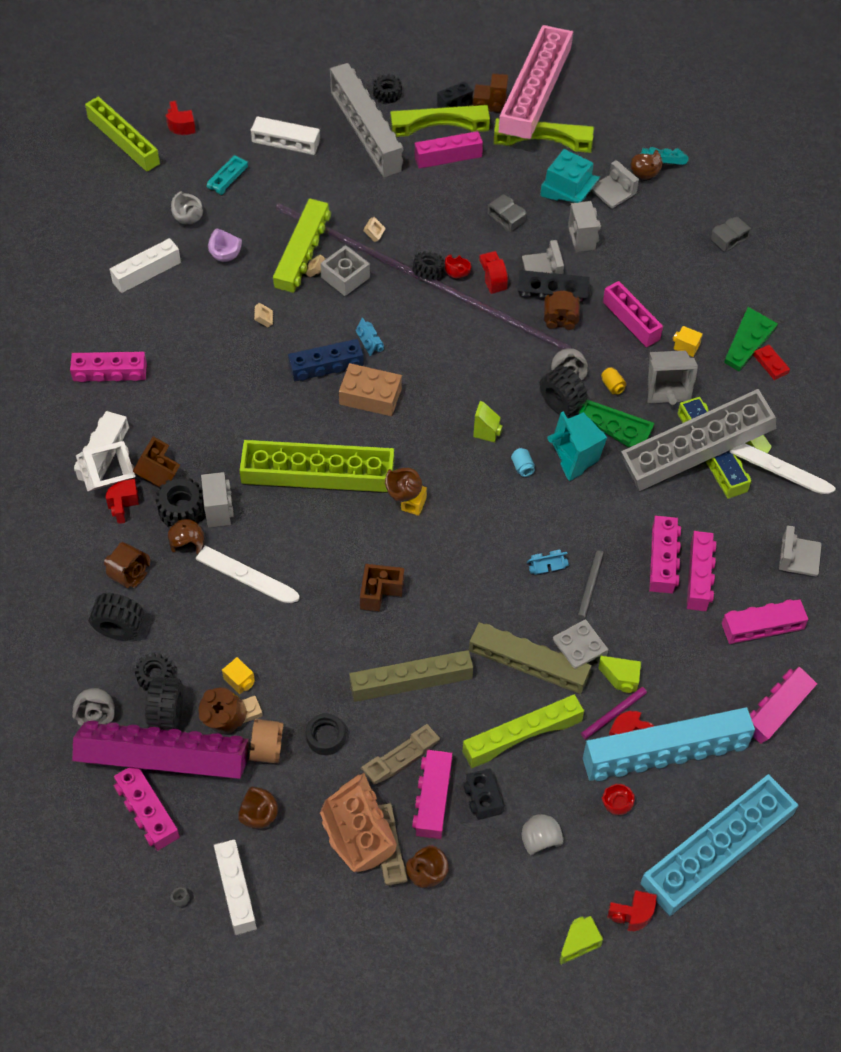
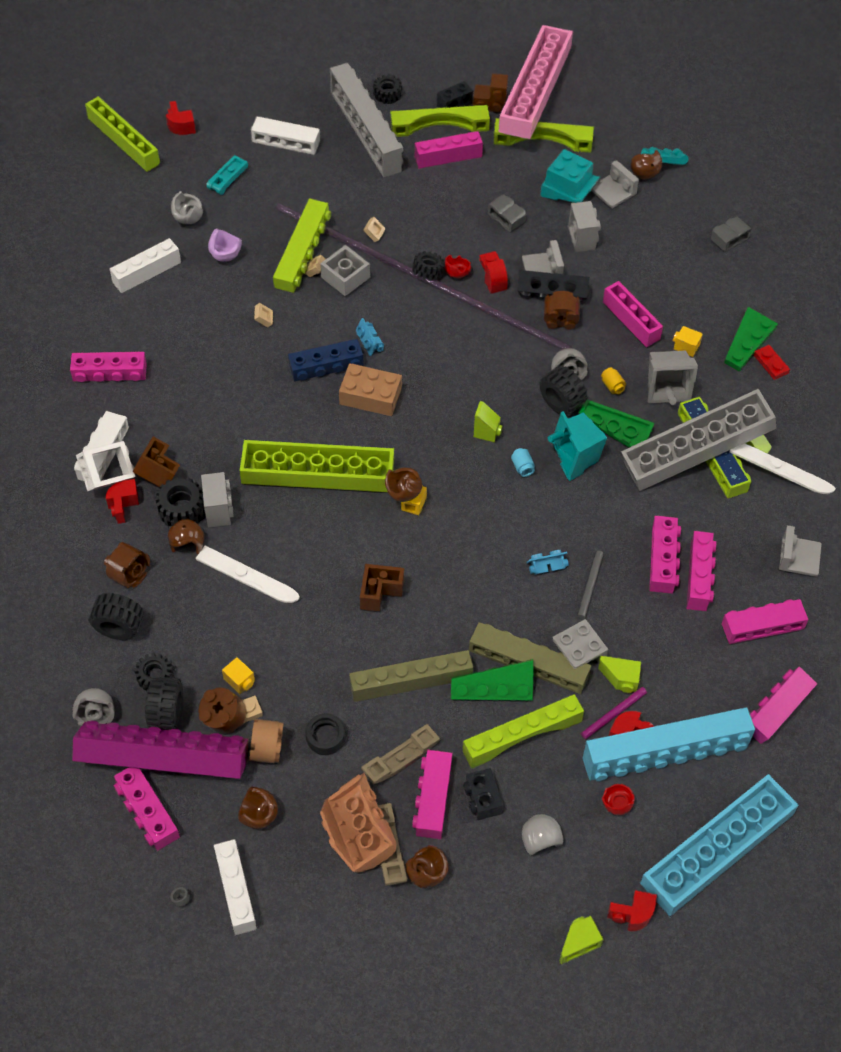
(499, 683): none -> green wing

